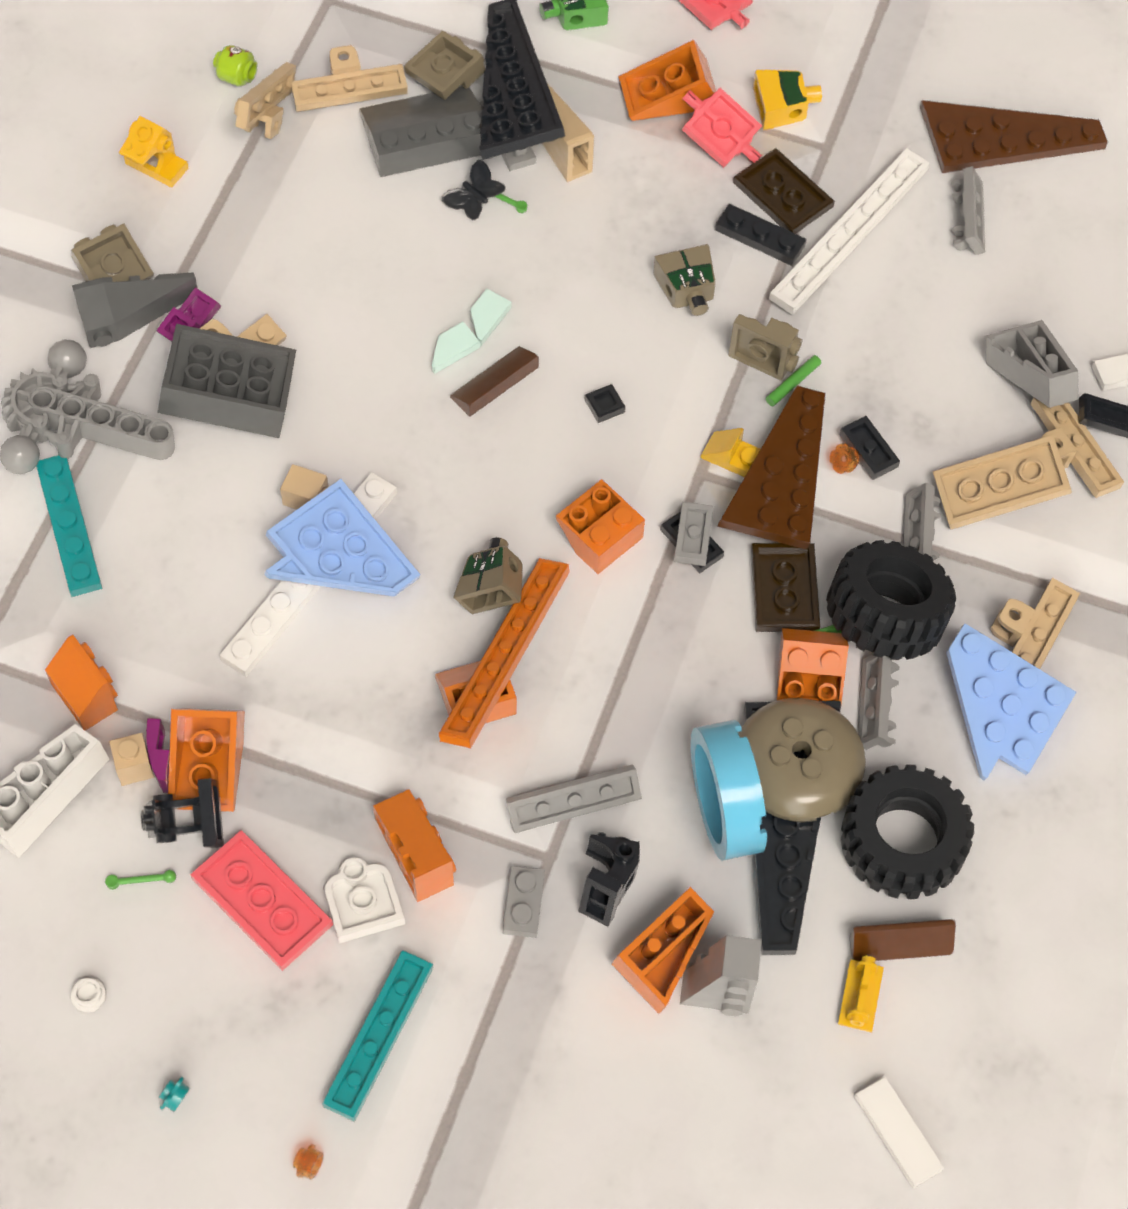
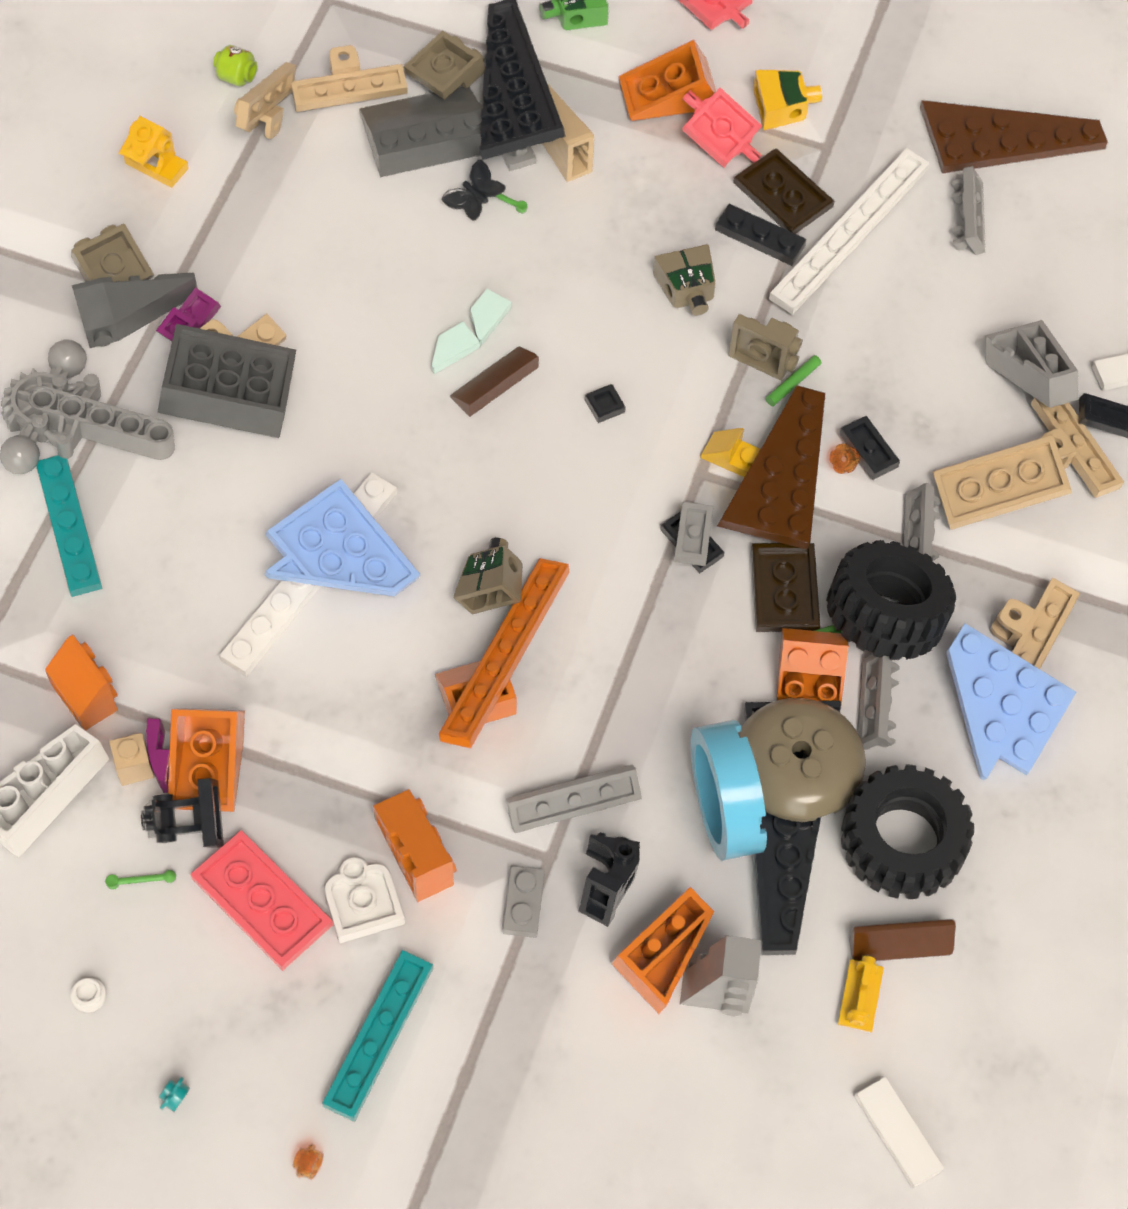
(302, 486): tan brick -> none
(601, 526): orange slope -> none

